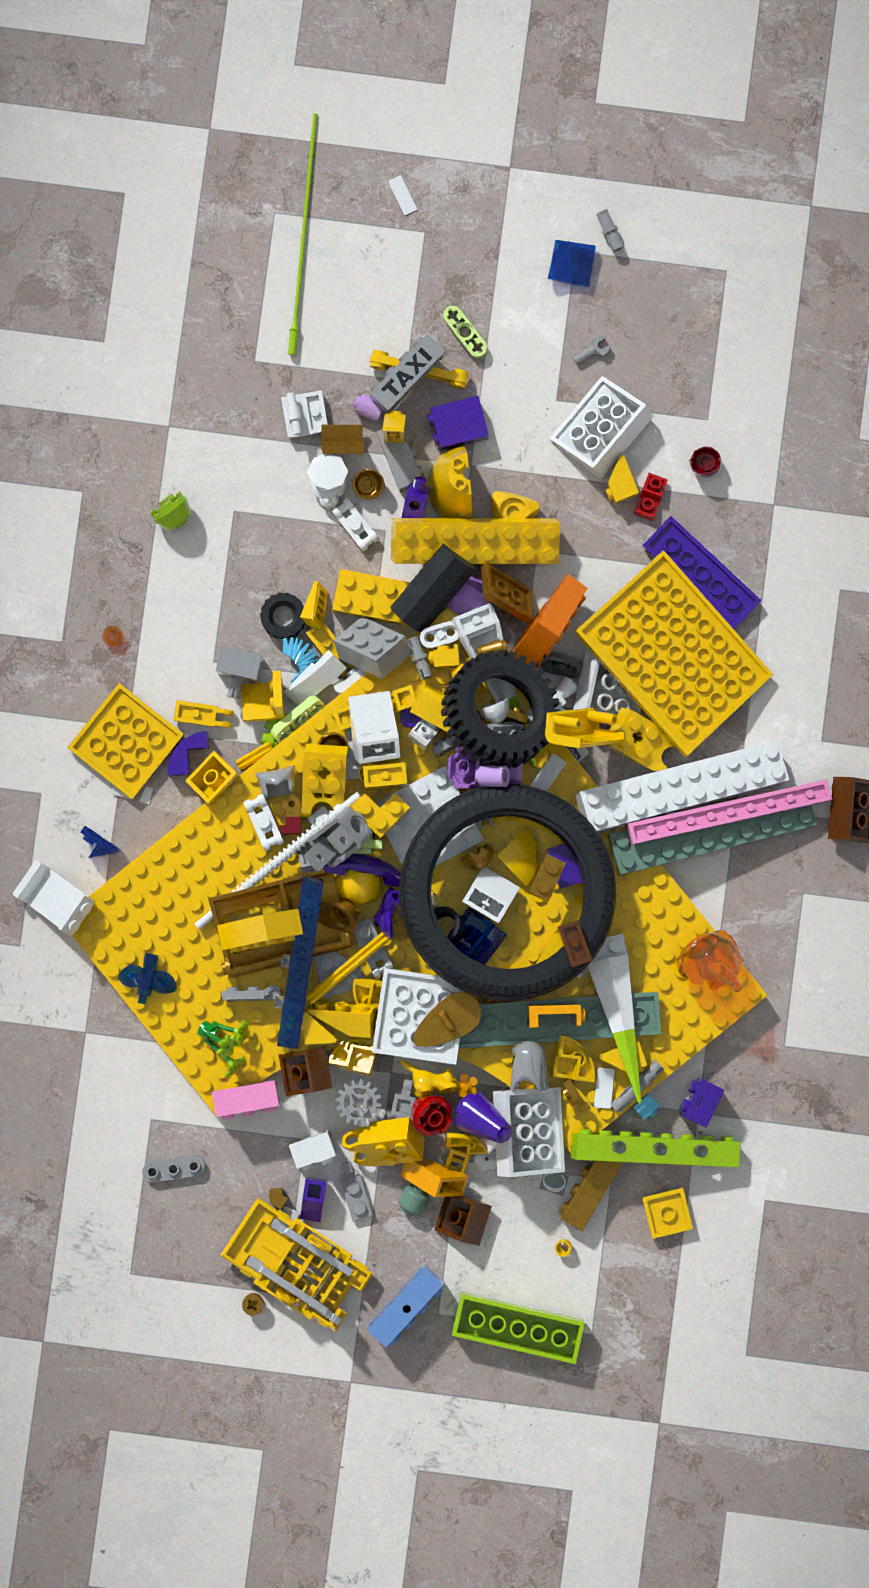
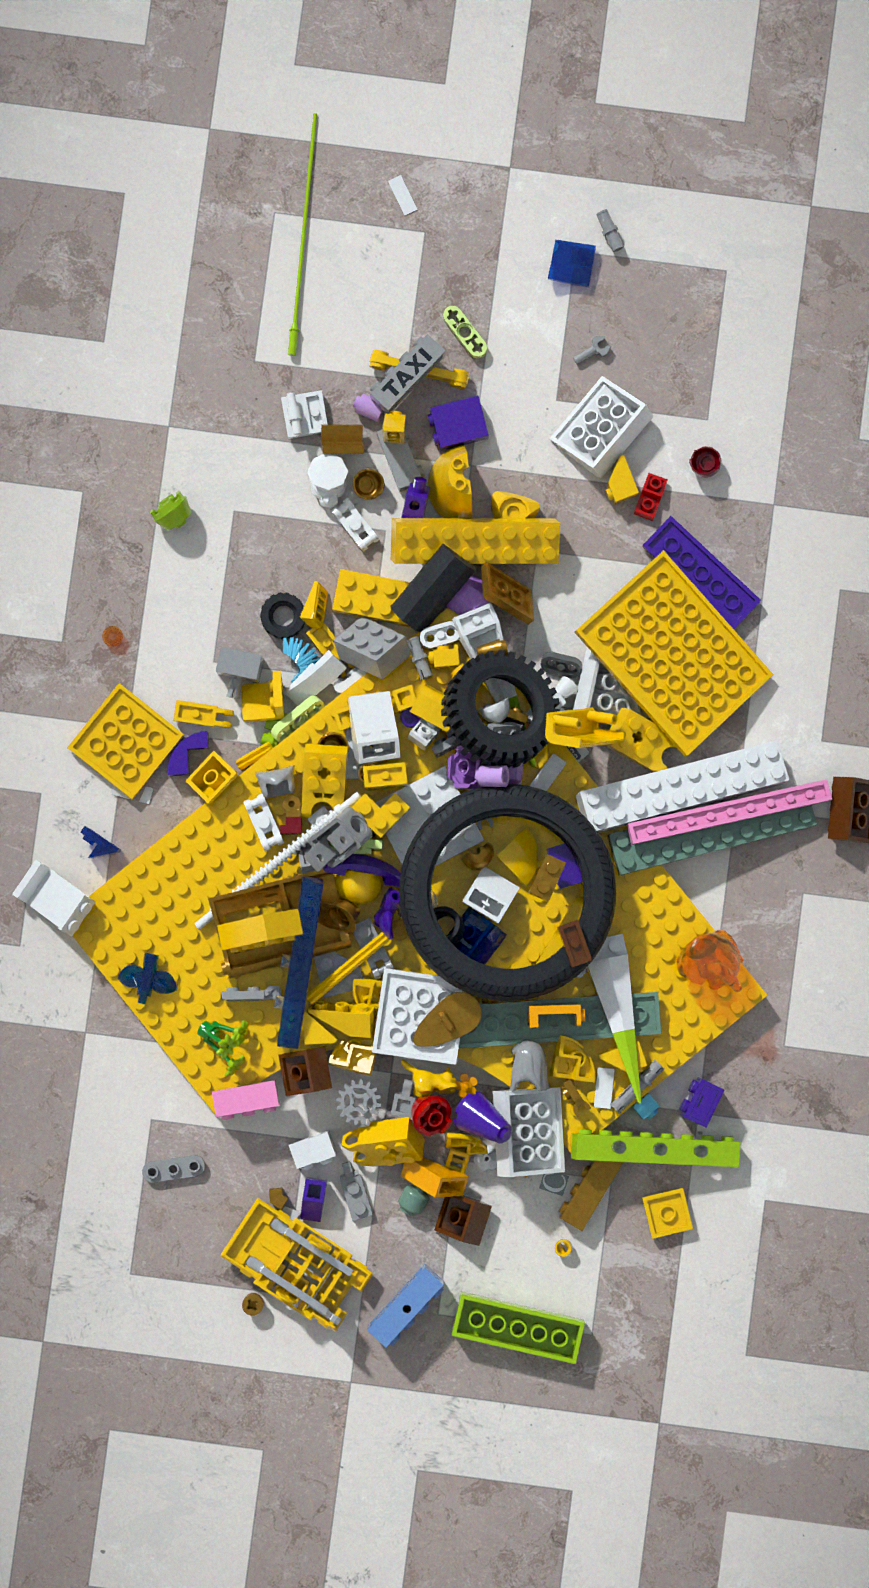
(551, 621): orange brick -> none

